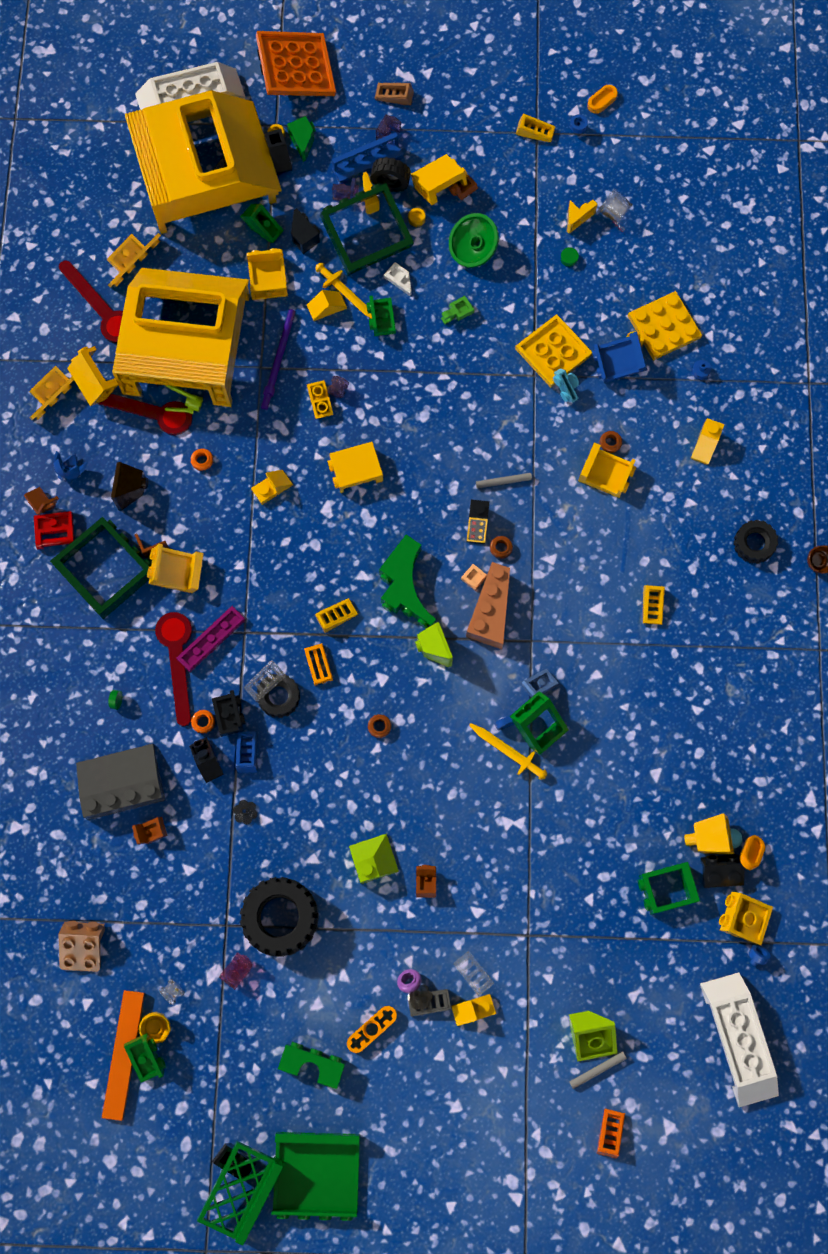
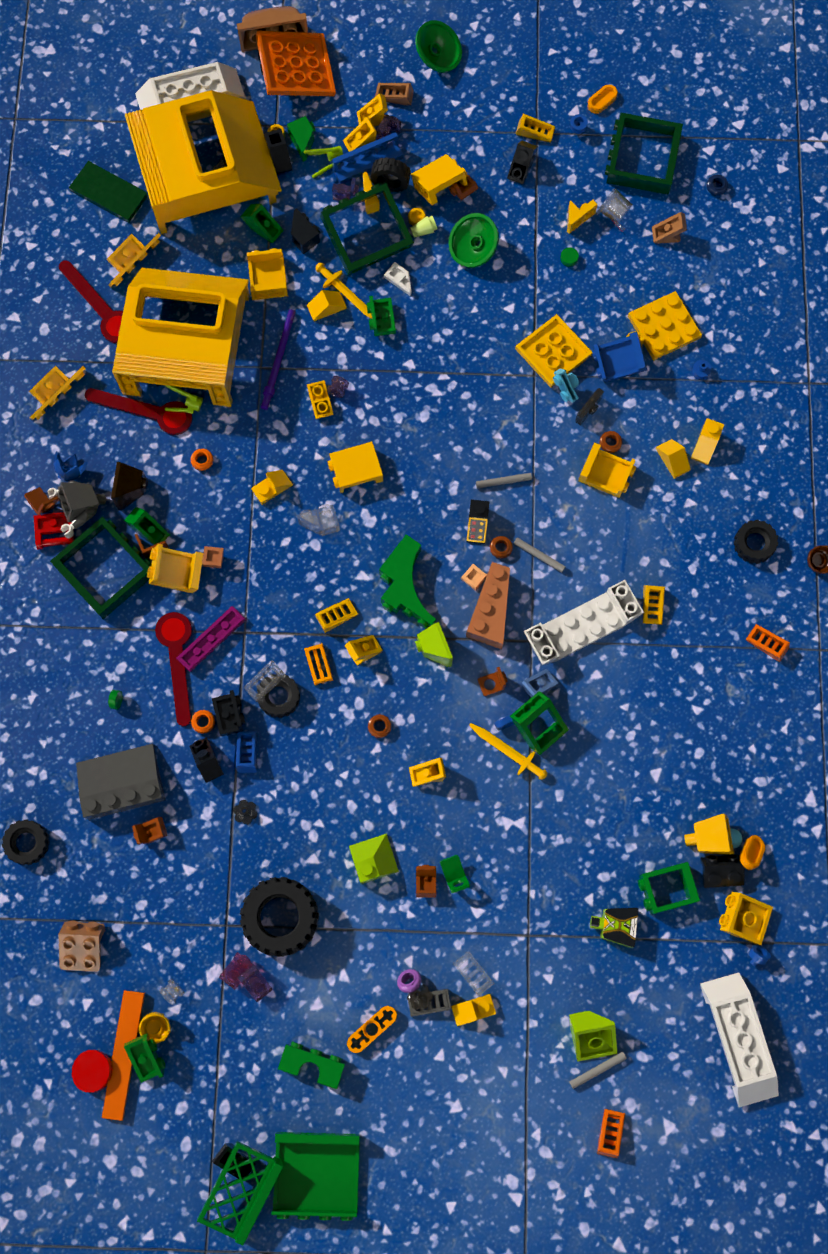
(15, 831): none -> black tyre
(77, 502): none -> dark grey torso
(89, 377): yellow panel -> none
(92, 1071): none -> red tile
(108, 191): none -> dark green tile
(146, 526): none -> green slope
(213, 557): none -> nougat tile
(255, 983): none -> clear purple bracket
(269, 19): none -> medium nougat windscreen
(321, 520): none -> clear slope
(331, 153): none -> lime plant
(361, 135): none -> yellow slope
(363, 649): none -> yellow slope
(374, 110): none -> yellow slope
(424, 227): none -> yellowish green cone
(427, 772): none -> yellow slope
(438, 46): none -> green dish
(454, 873): none -> green bracket
(459, 308): bright green plate -> none
(500, 682): none -> dark orange bracket
(522, 161): none -> black slope
(540, 555): none -> light grey bar
(584, 624): none -> white slope
(590, 406): none -> clear smoke plate
(617, 925): none -> torso
(636, 180): none -> dark green window
(669, 229): none -> medium nougat slope
(674, 457): none -> yellow slope
(719, 179): none -> dark blue piece
(785, 645): none -> orange slope

